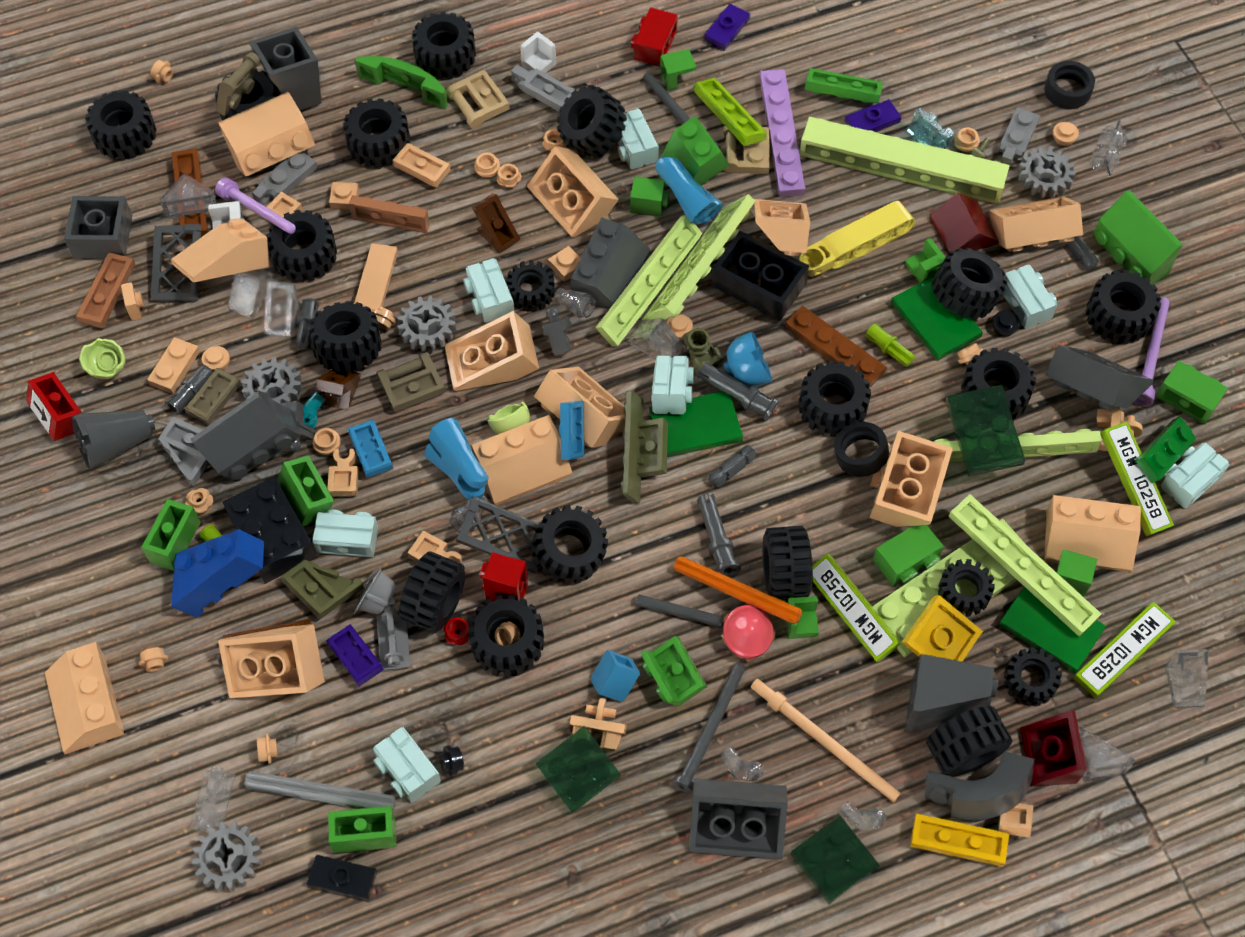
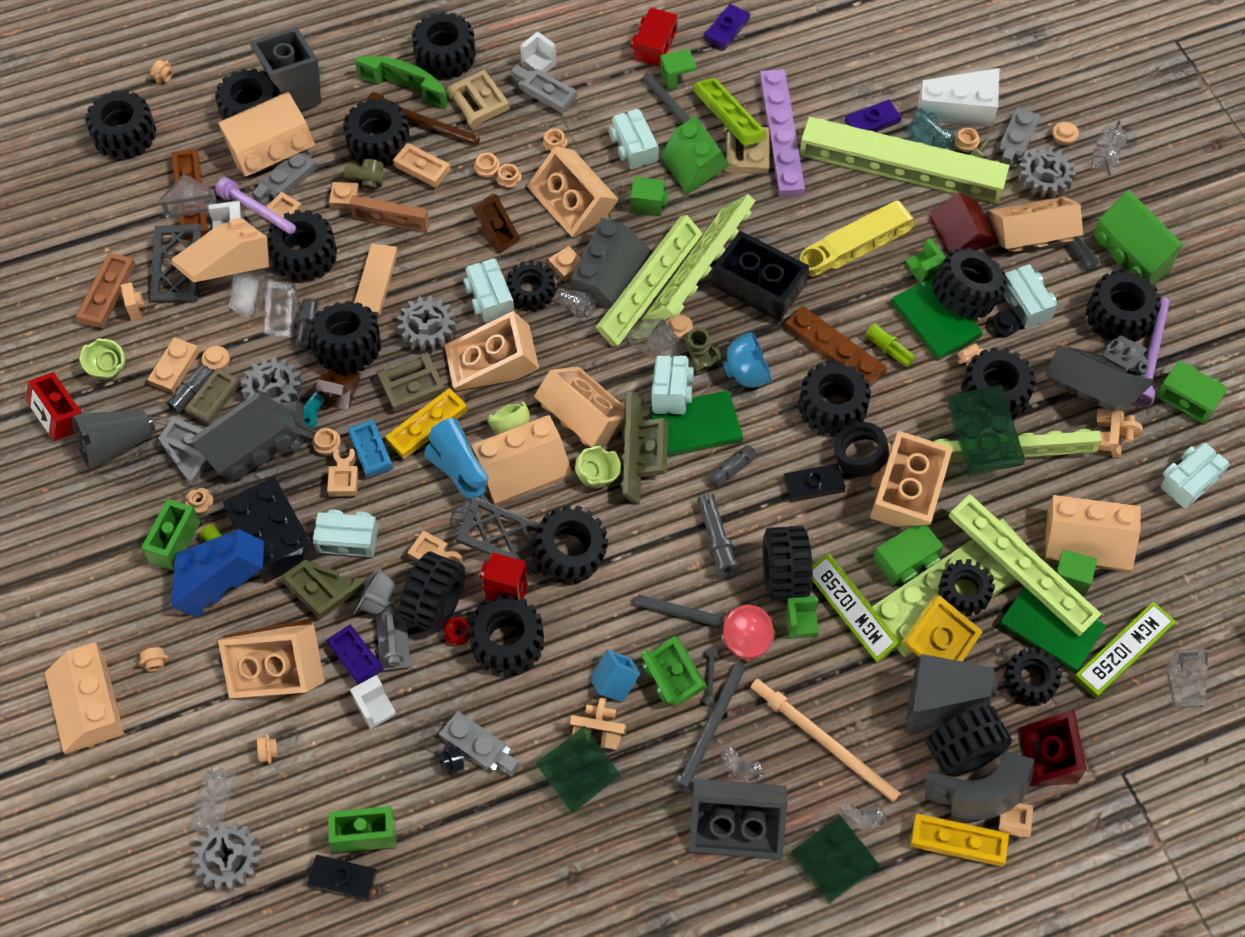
(98, 226): dark grey brick -> none
(239, 83): dark tan plate -> none
(304, 489): bright green brick -> none
(317, 791): light grey axle -> none
(369, 174): none -> olive plate
(372, 702): none -> white panel
(384, 318): light nougat plate -> none
(406, 765): light aqua brick -> none
(416, 429): none -> yellow plate
(434, 124): none -> reddish brown piece
(478, 744): none -> light grey hinge
(507, 634): light nougat plate -> none
(557, 332): dark grey piece -> none
(572, 429): dark azure plate -> none
(597, 467): none -> yellowish green hair
(605, 127): black tyre -> none
(694, 200): dark azure piece -> none
(711, 654): none -> dark grey hinge
(738, 590): orange axle -> none
(750, 397): dark grey pin -> none
(784, 224): light nougat slope -> none
(814, 482): none -> black plate
(843, 86): bright green plate -> none
(962, 97): none -> white wedge
(1070, 70): black tyre -> none
(1102, 758): clear slope -> none
(1127, 354): none -> light grey hinge
(1141, 492): tile -> none
(1165, 449): green plate -> none

